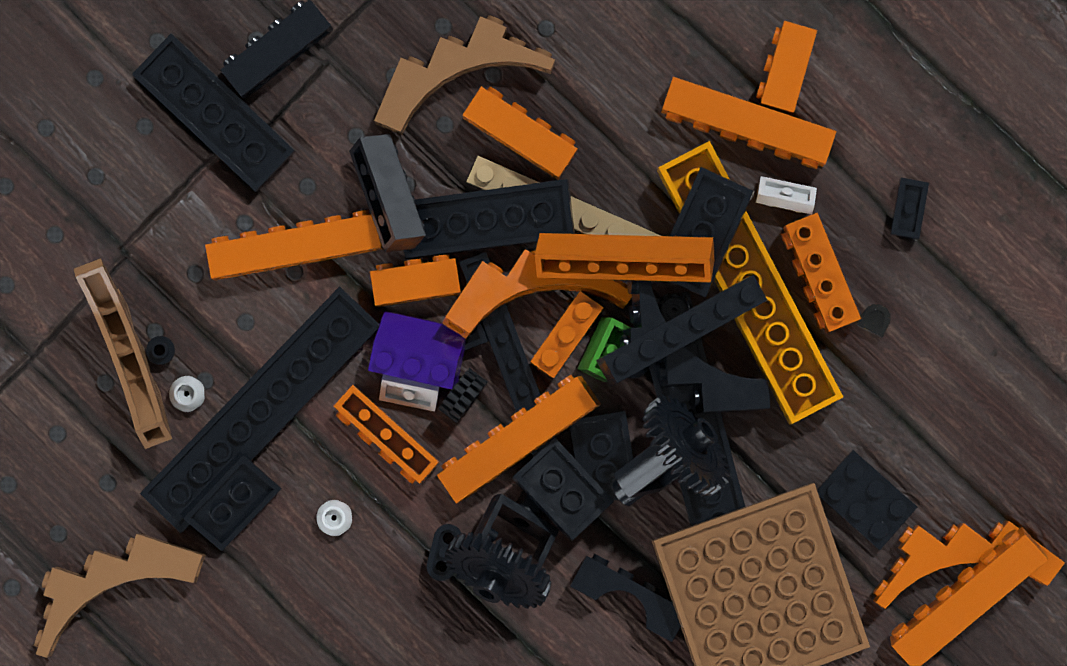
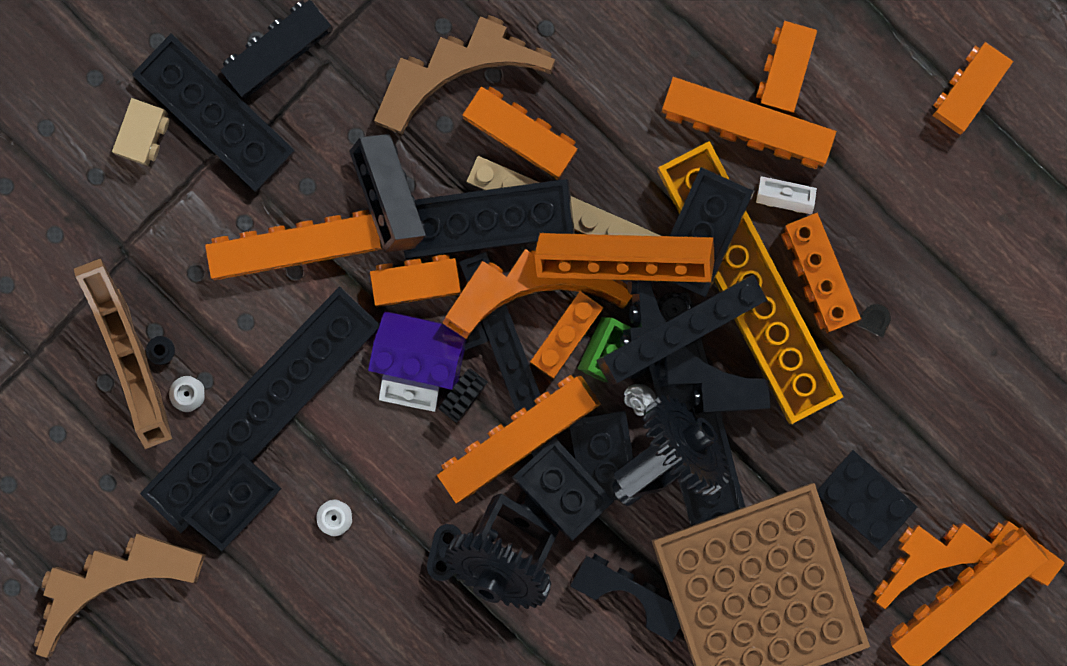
(141, 132): none -> tan brick
(392, 439): orange brick -> none
(639, 397): none -> white plate
(909, 208): black plate -> none
(971, 87): none -> orange brick

